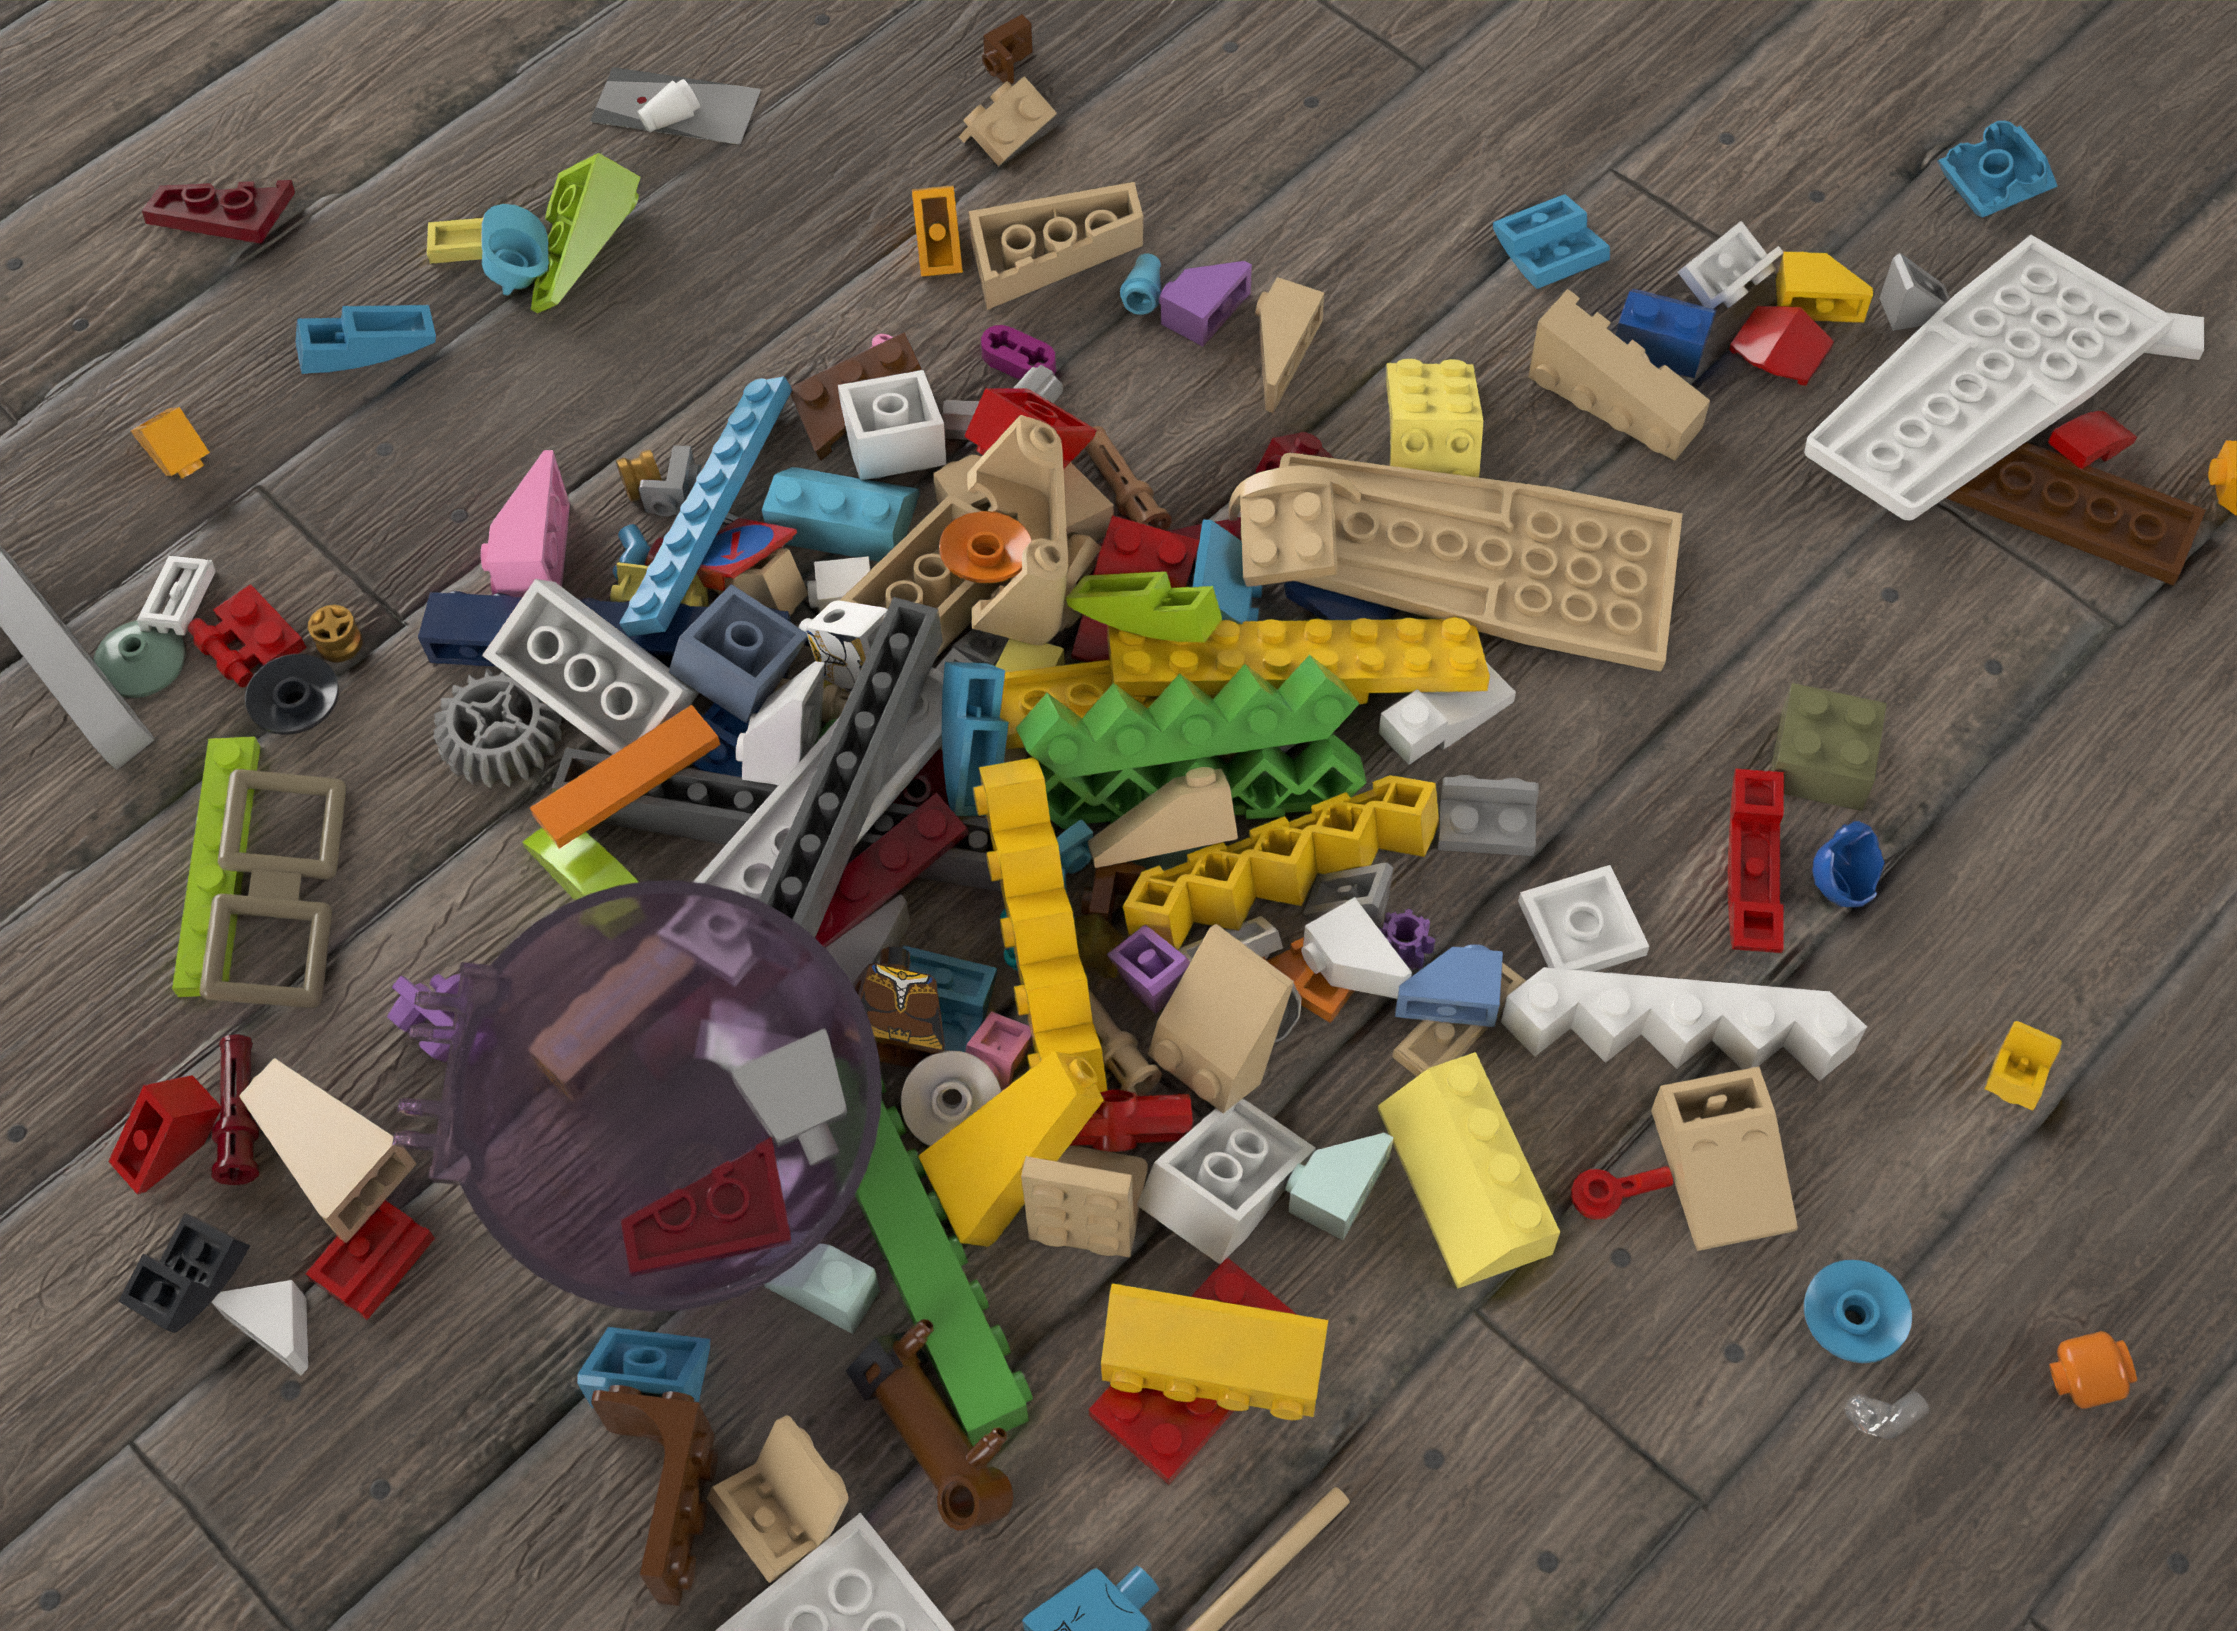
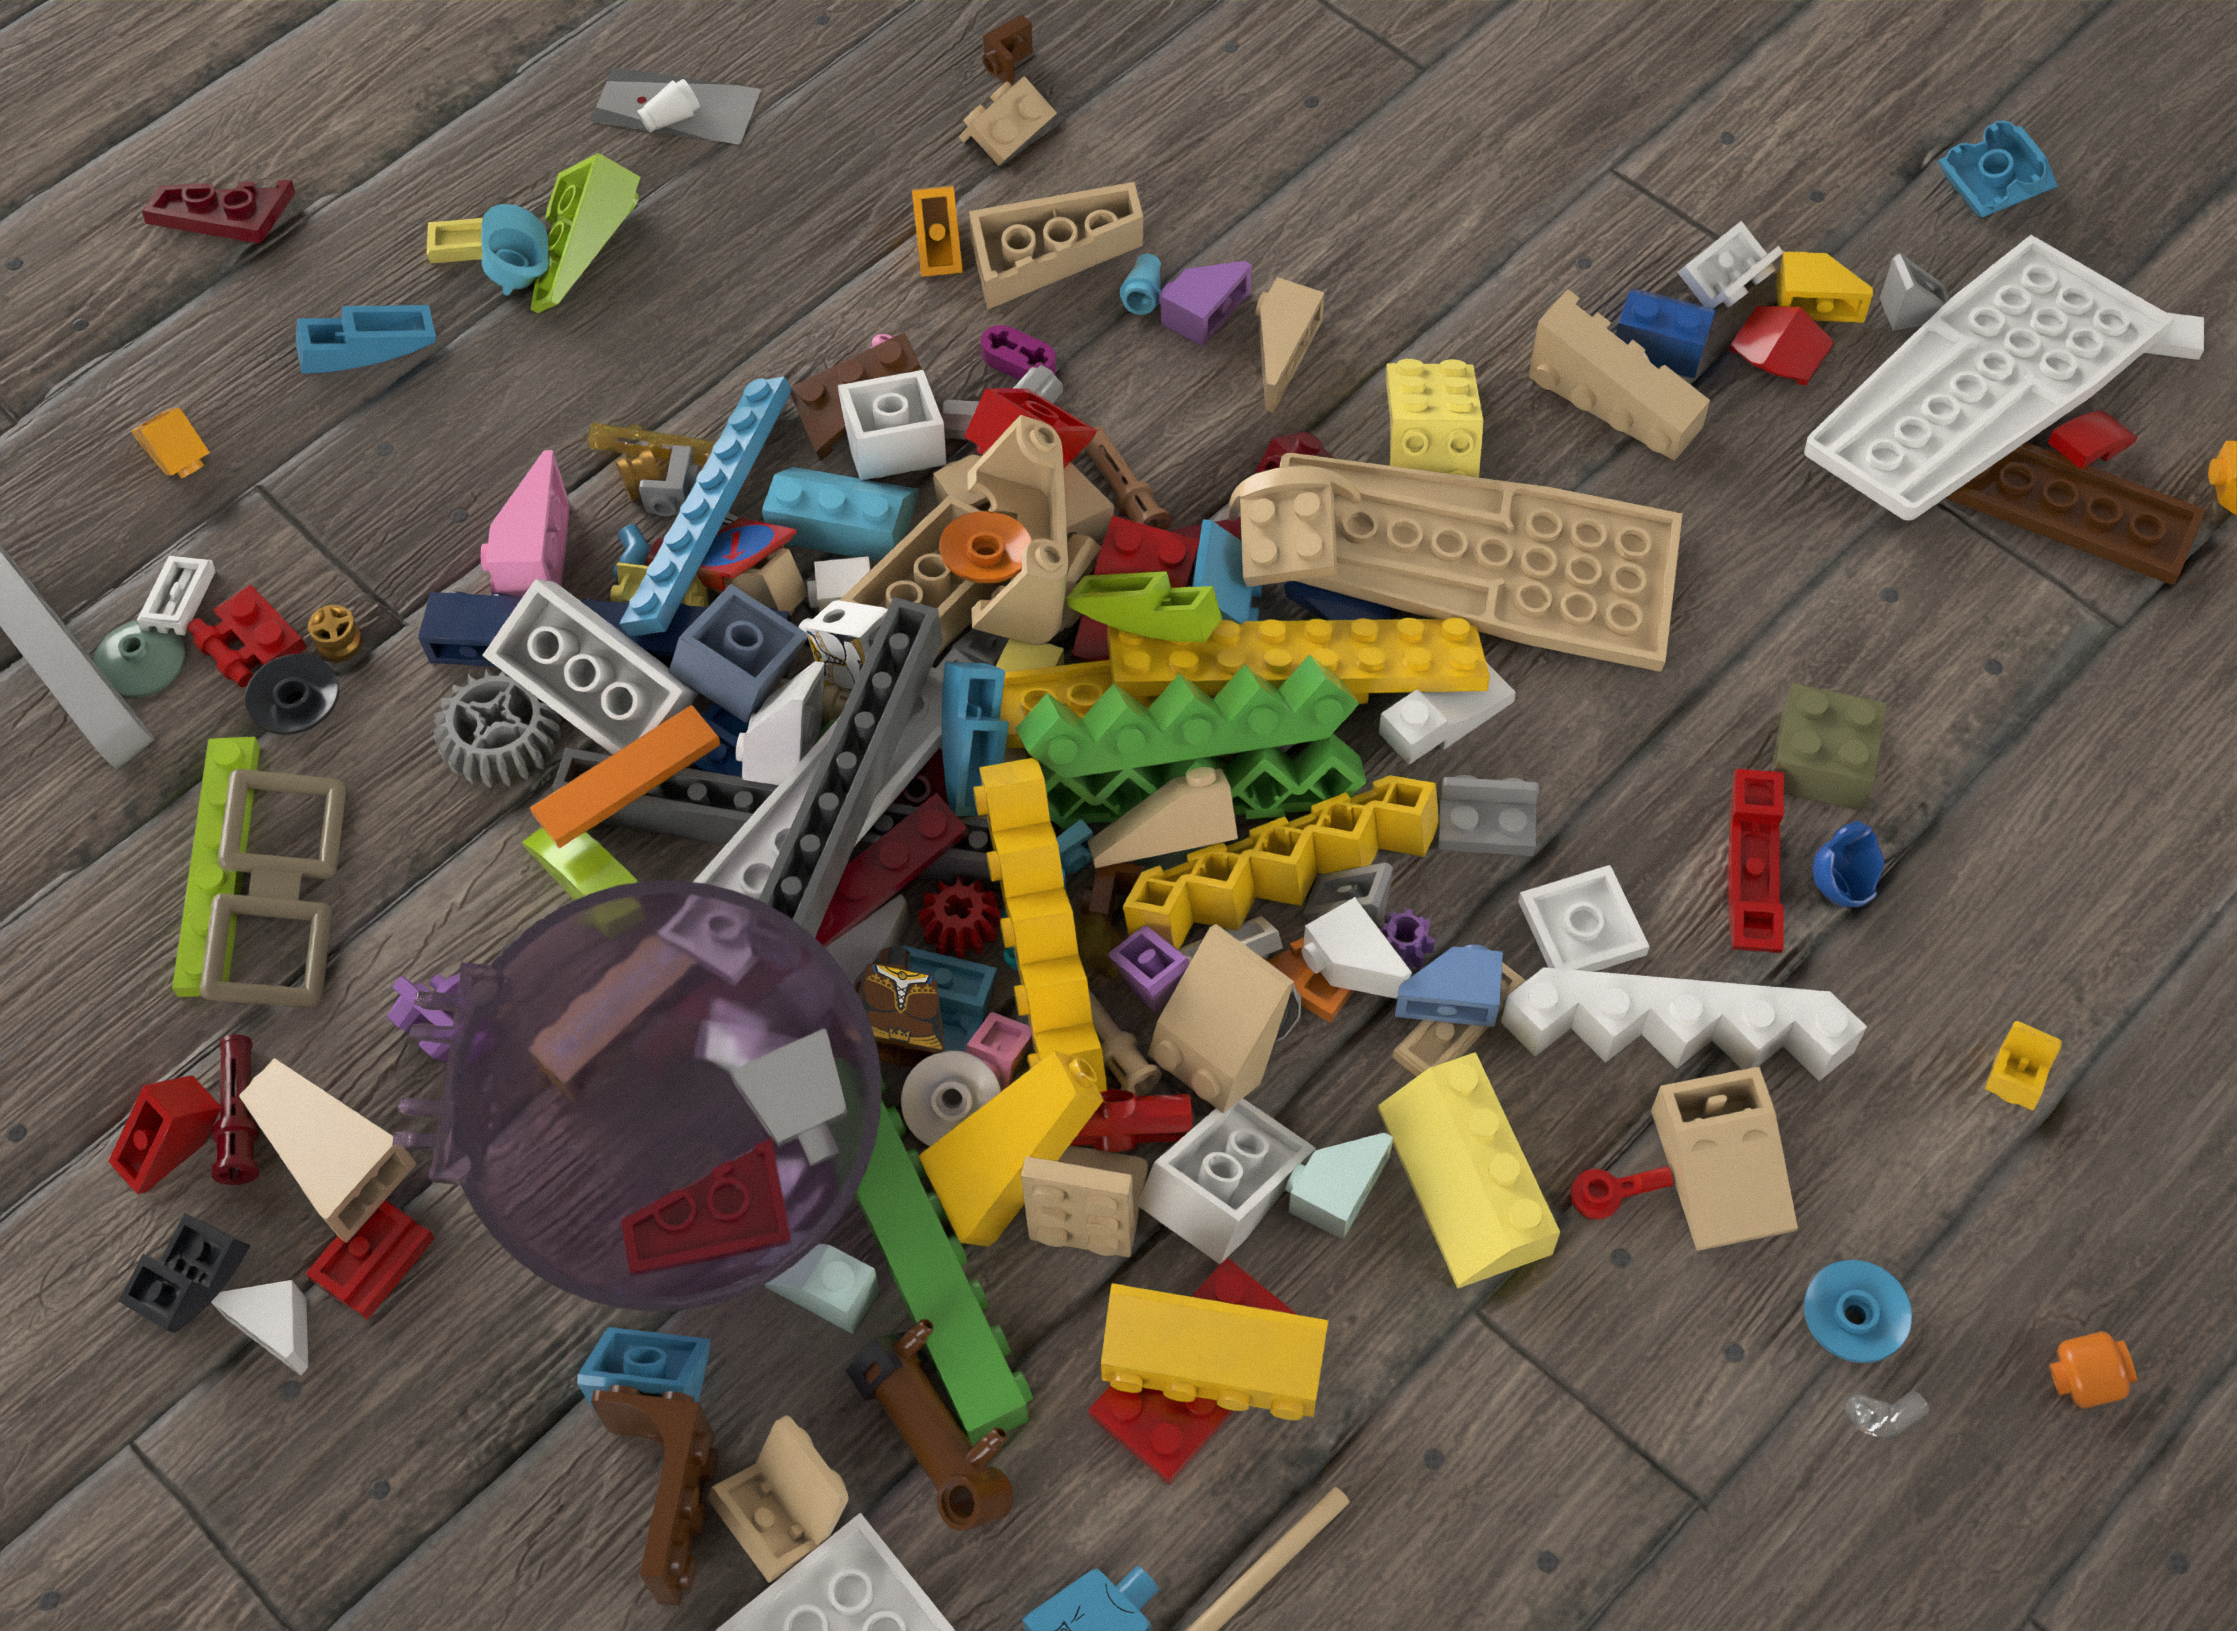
(606, 438): none -> clear yellow pin
(959, 918): none -> red gear
(1551, 241): dark azure slope -> none

